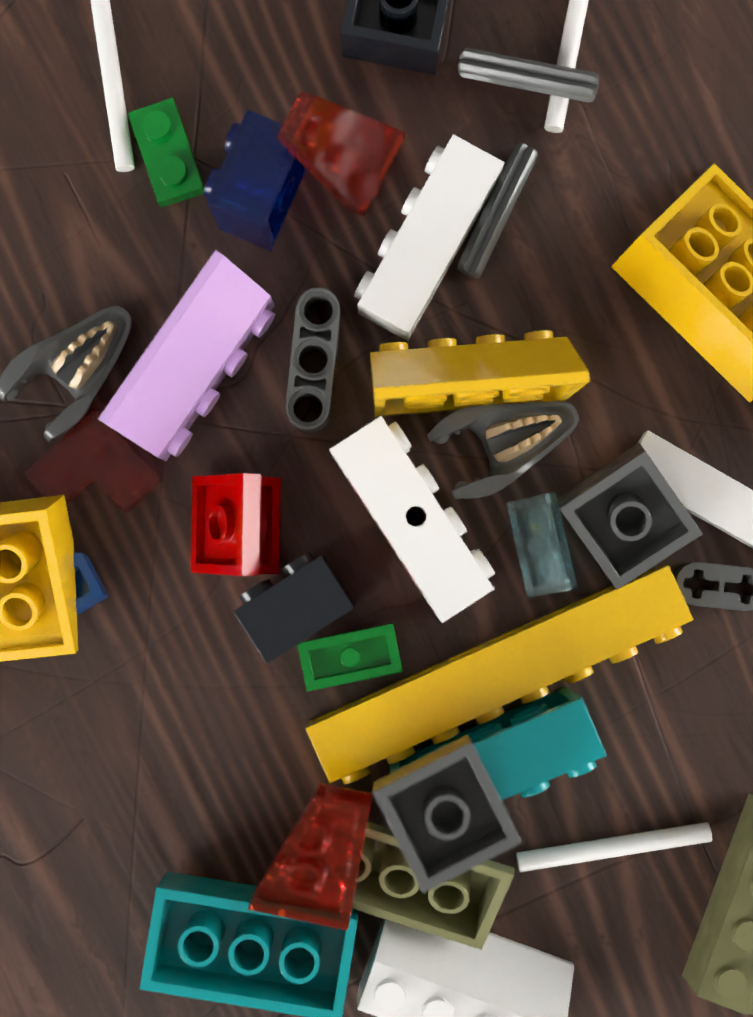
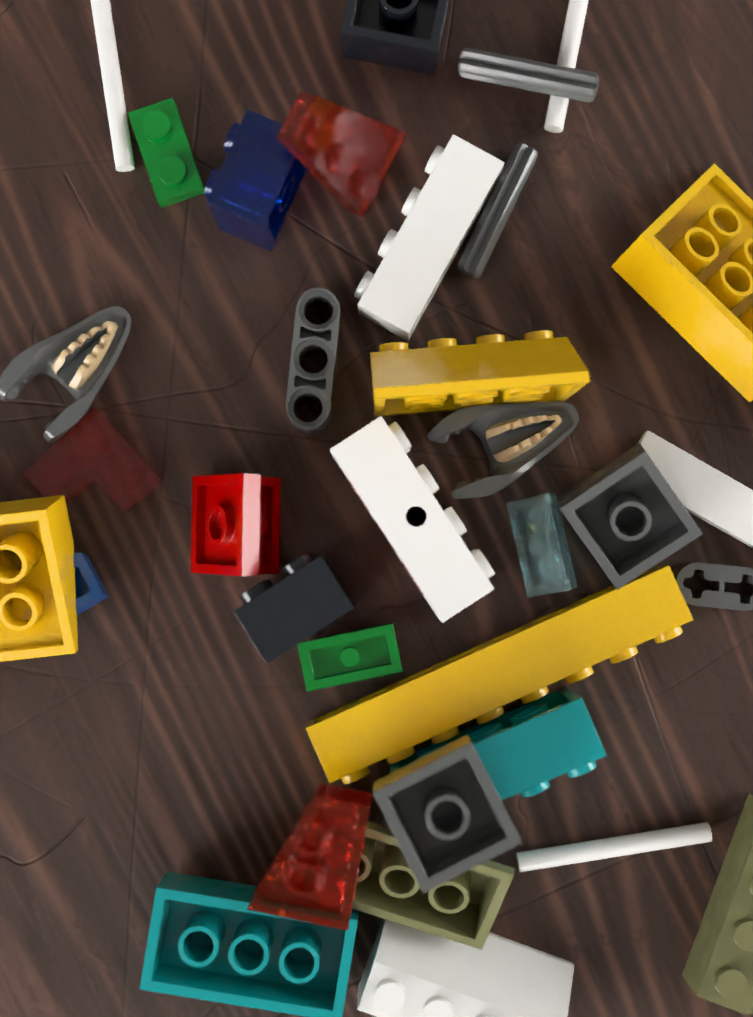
(190, 359): lavender slope -> none

